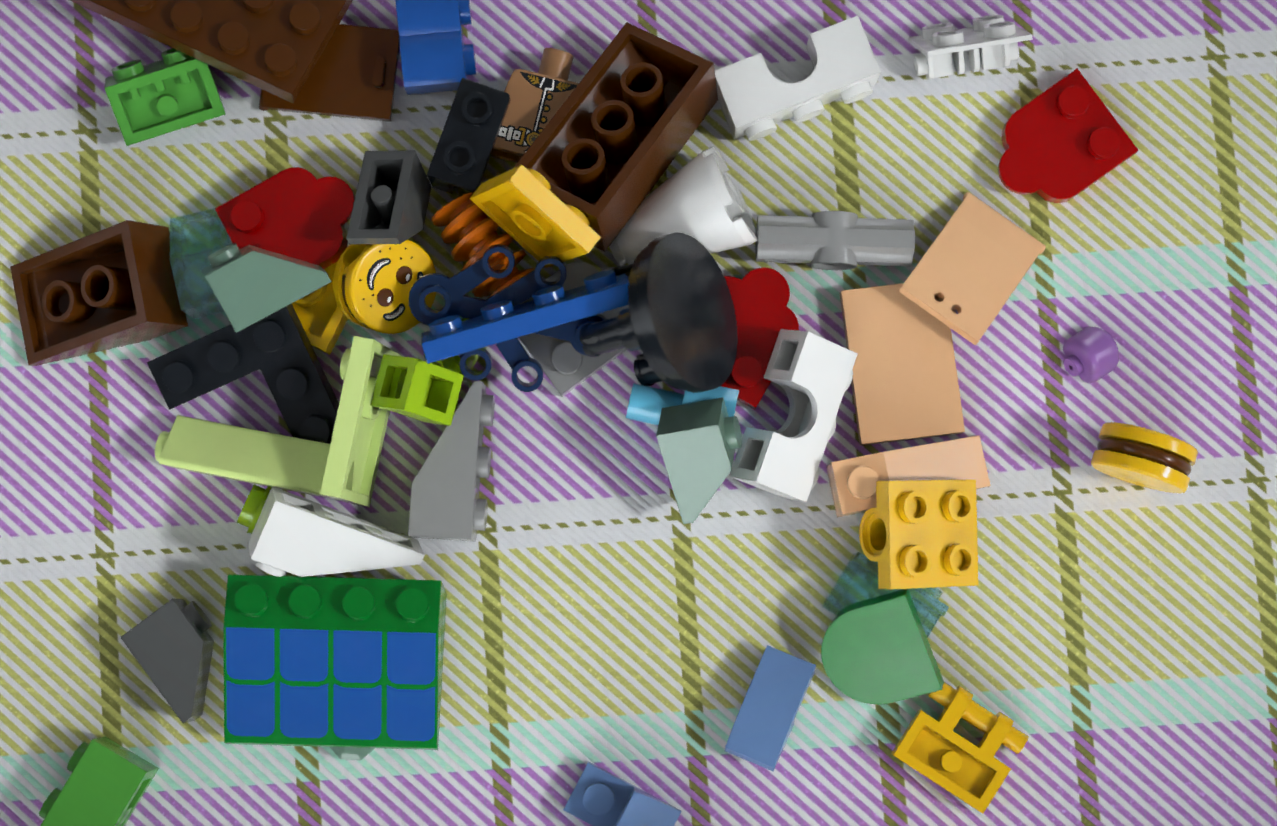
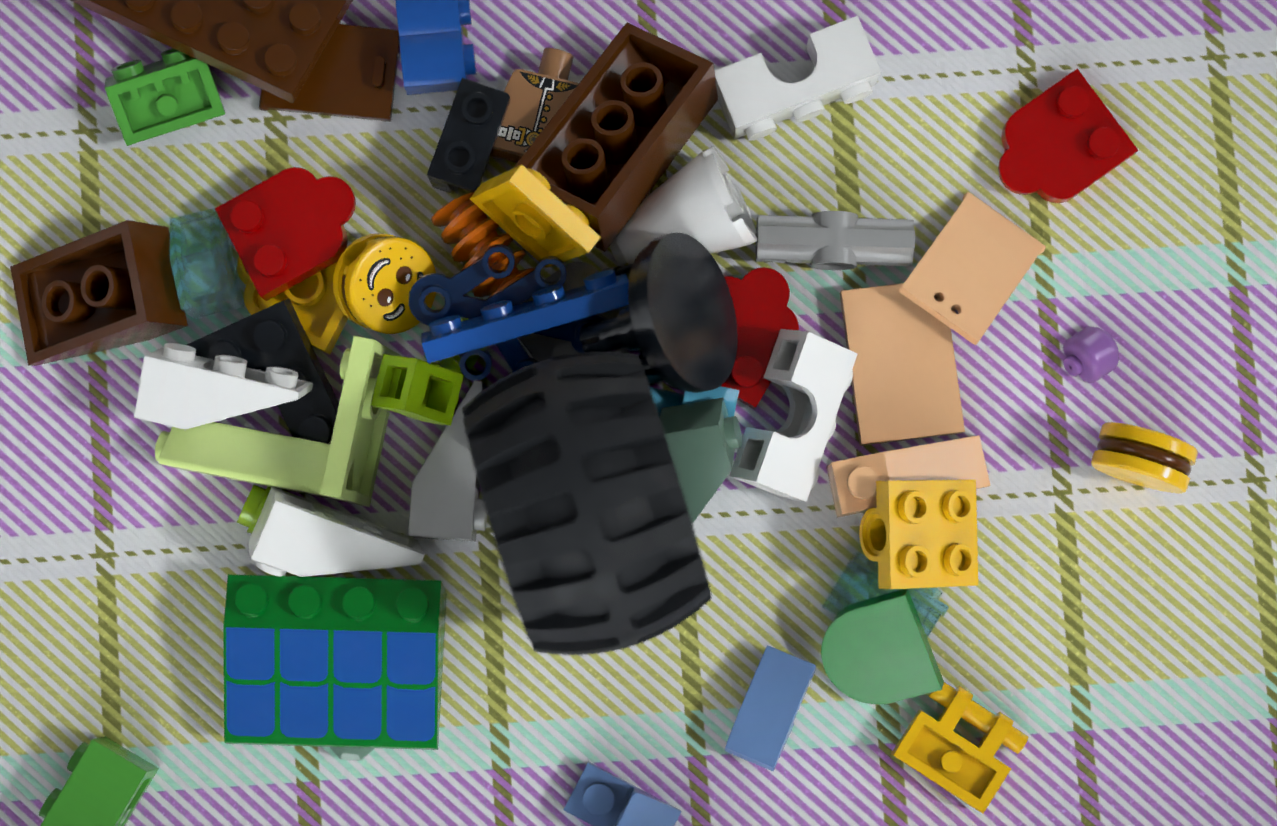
(175, 654): dark grey slope -> none
(197, 390): none -> white slope
(259, 282): sand green slope -> none
(389, 198): dark grey slope -> none
(585, 503): none -> black tyre
(989, 33): white hinge -> none

